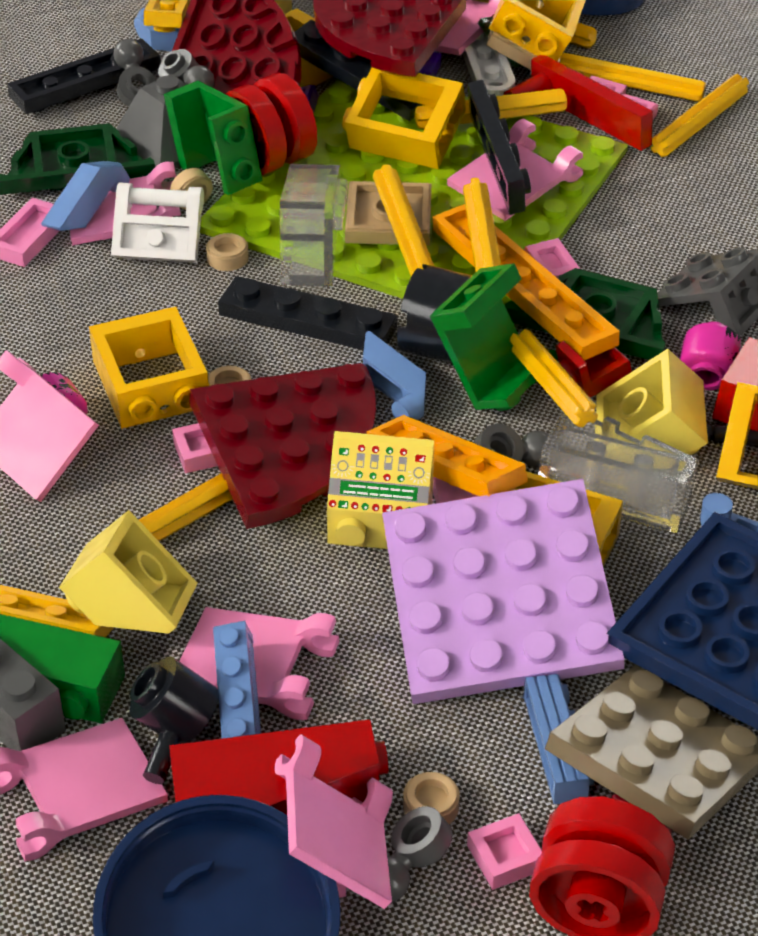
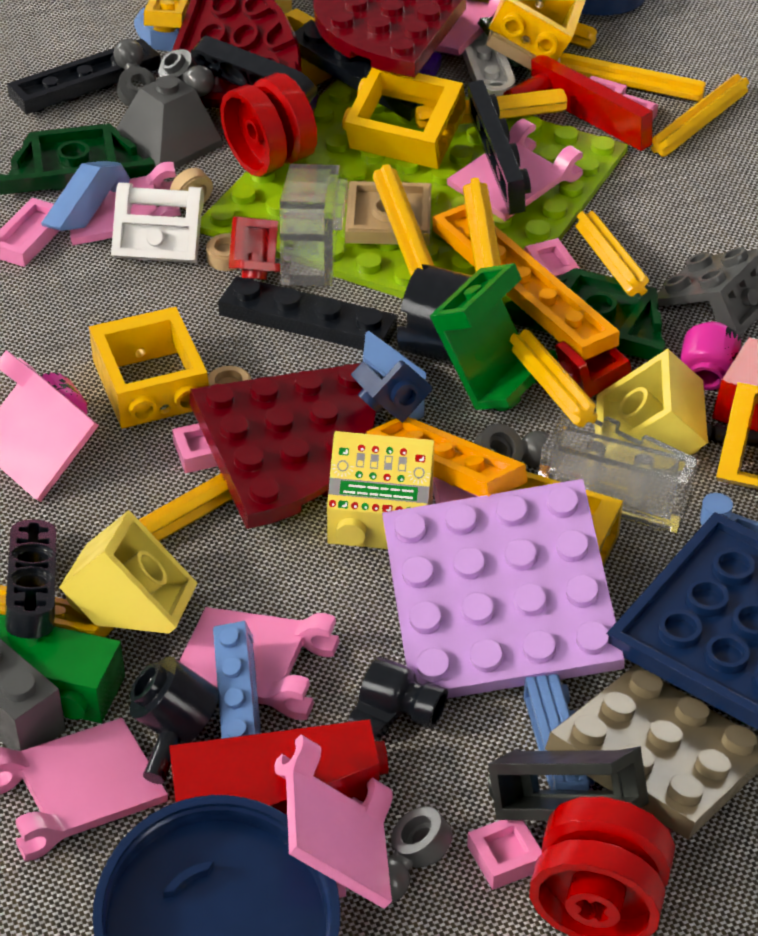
(31, 579): none -> black beam
(214, 128): green panel -> none
(243, 66): none -> black beam
(253, 247): none -> red bracket
(393, 690): none -> black piece
(396, 392): none -> dark blue bracket
(434, 791): tan tile -> none
(516, 788): none -> pearl dark grey window
(612, 253): none -> yellow axle

